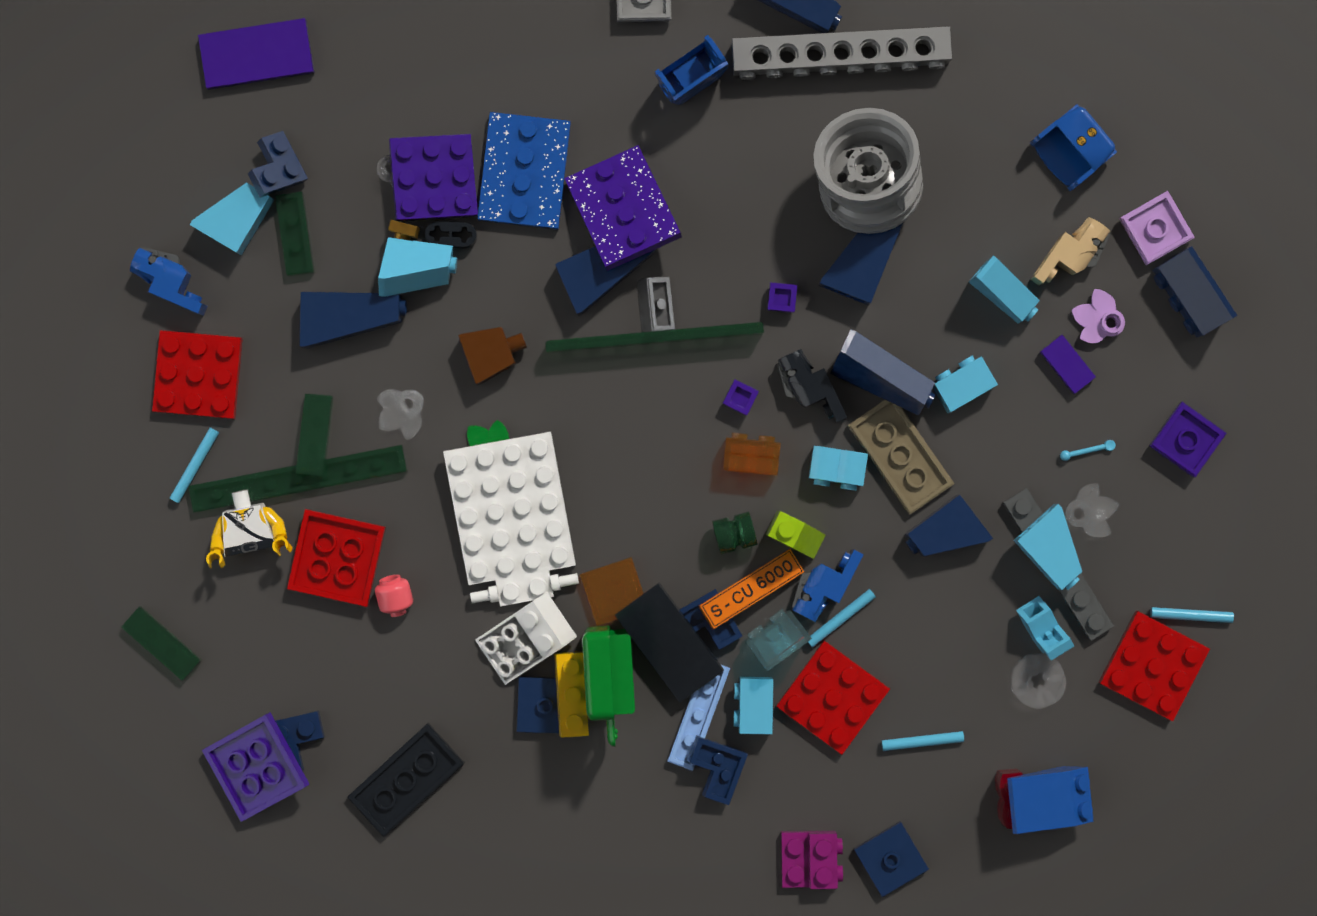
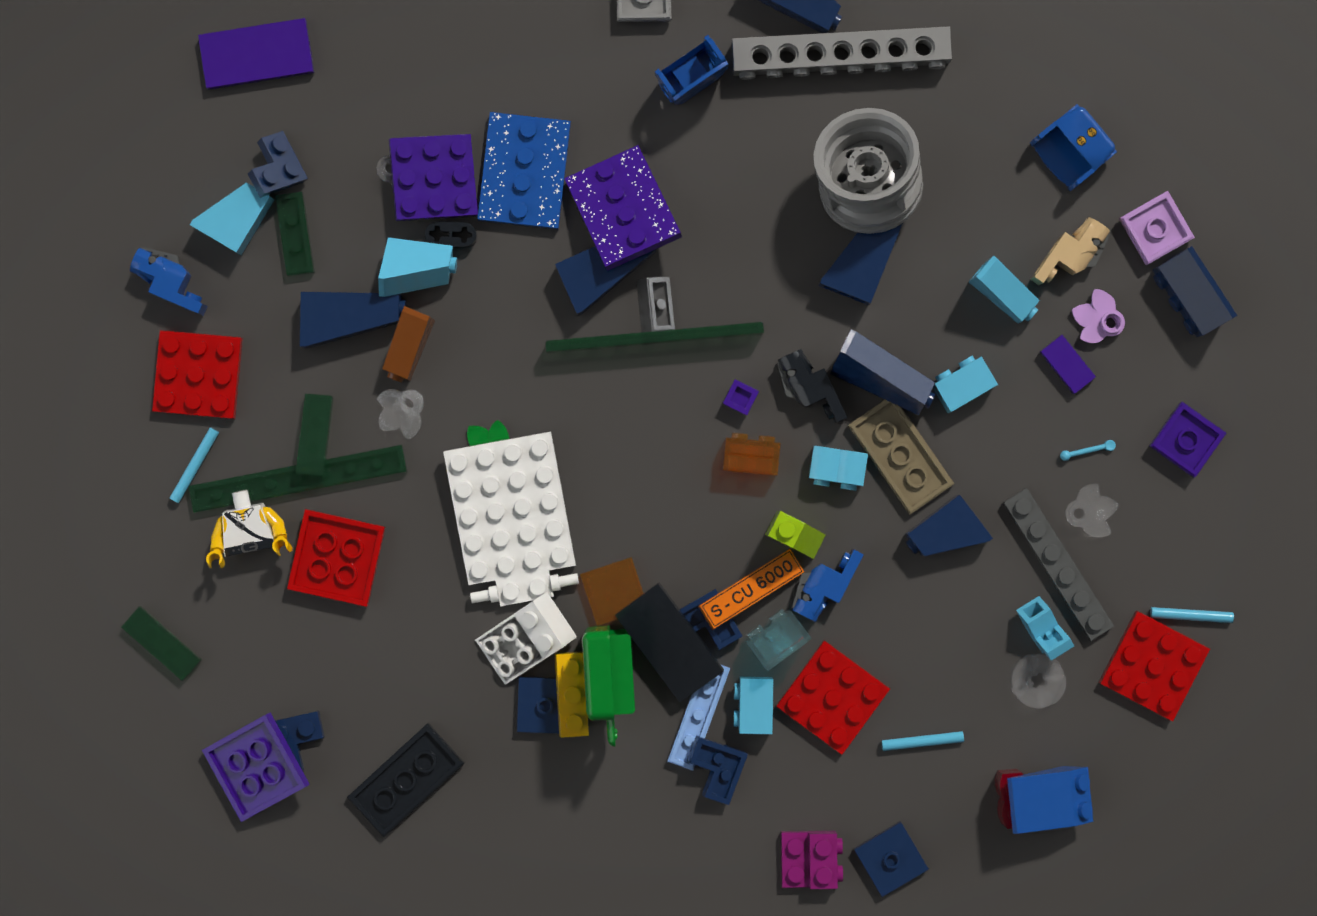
(393, 595): coral head -> none
(403, 230): pearl gold plate -> none
(407, 344): none -> dark orange slope
(490, 352): reddish brown torso -> none
(734, 533): clear green wheel -> none
(782, 297): dark purple plate -> none
(841, 617): medium azure bar -> none
(1051, 548): medium azure slope -> none

